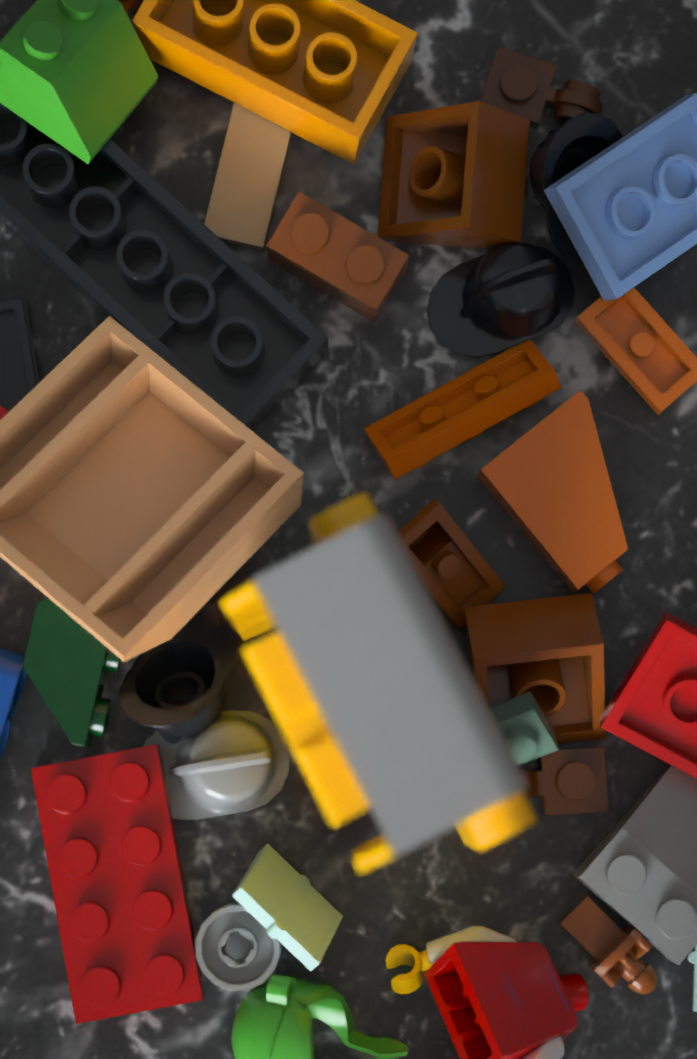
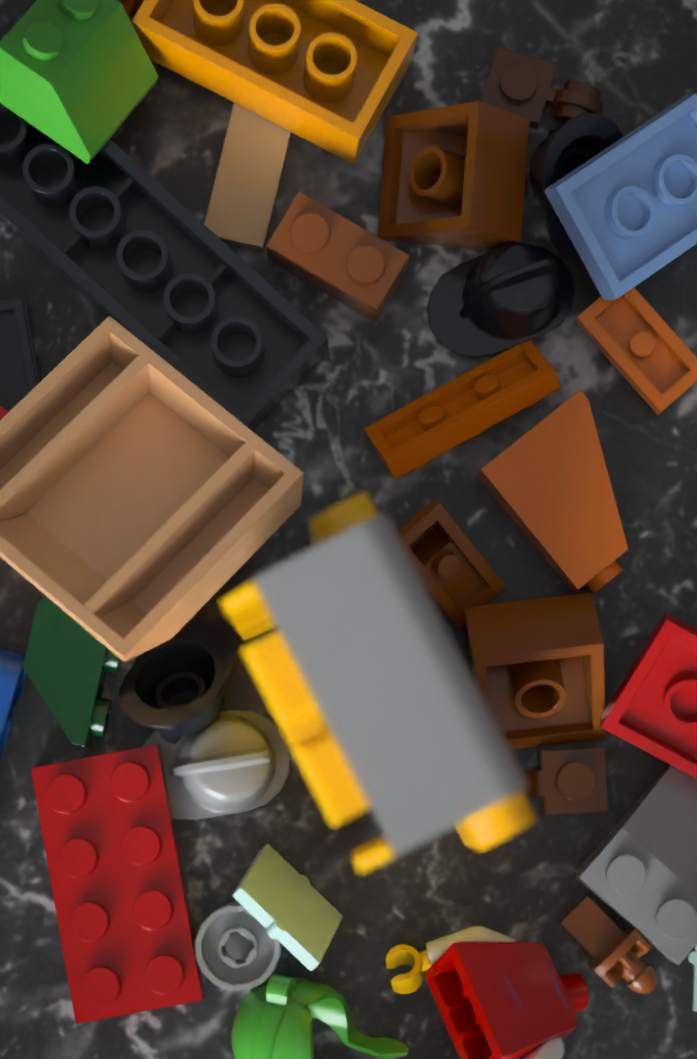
(524, 728): sand green plate -> none

